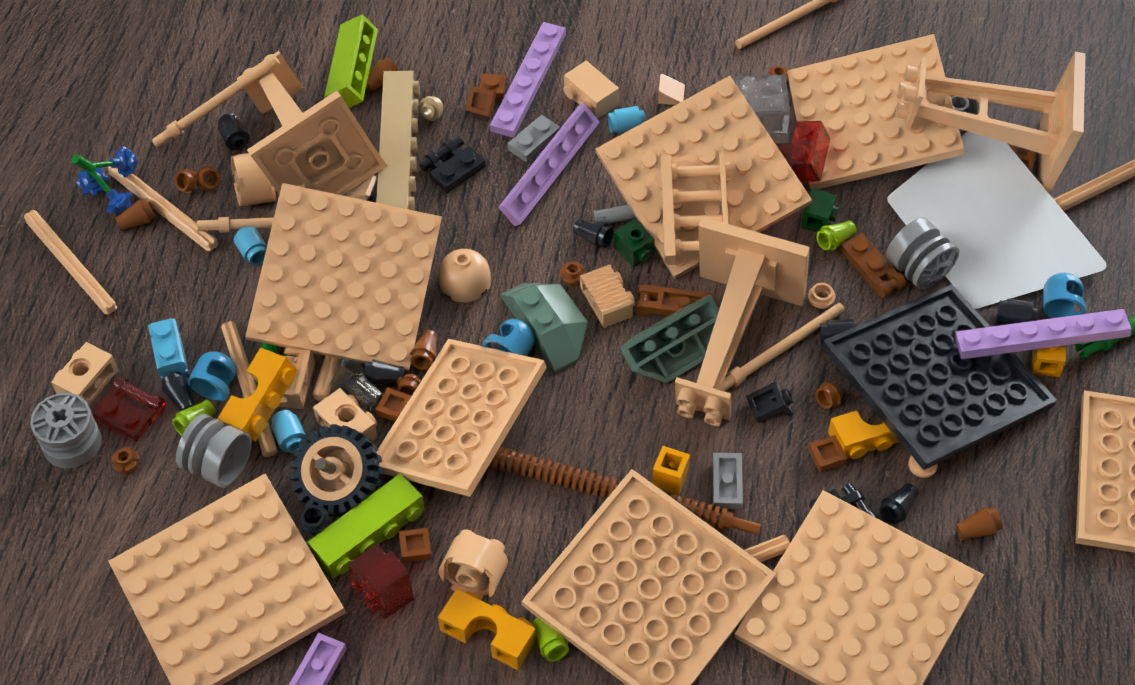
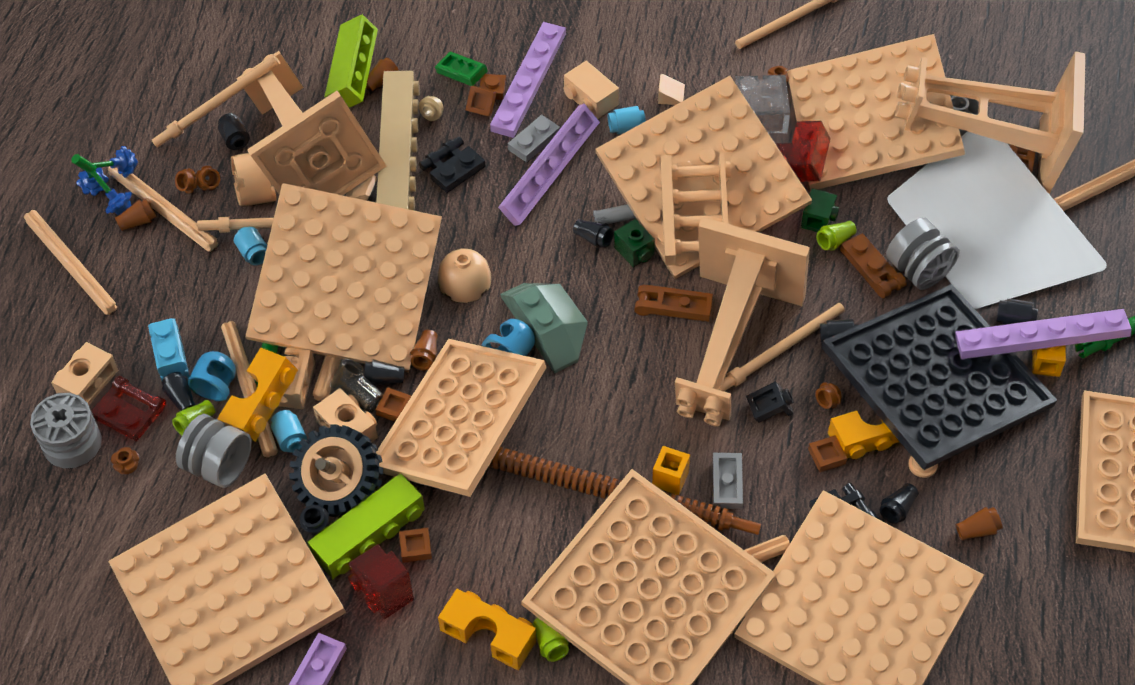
(408, 384): dark orange plate -> none
(461, 68): none -> green plate
(474, 564): light nougat brick -> none
(569, 278): dark orange plate -> none
(607, 296): light nougat brick -> none
(673, 342): sand green wedge -> none
(821, 290): light nougat plate -> none
(1061, 295): dark azure helmet -> none

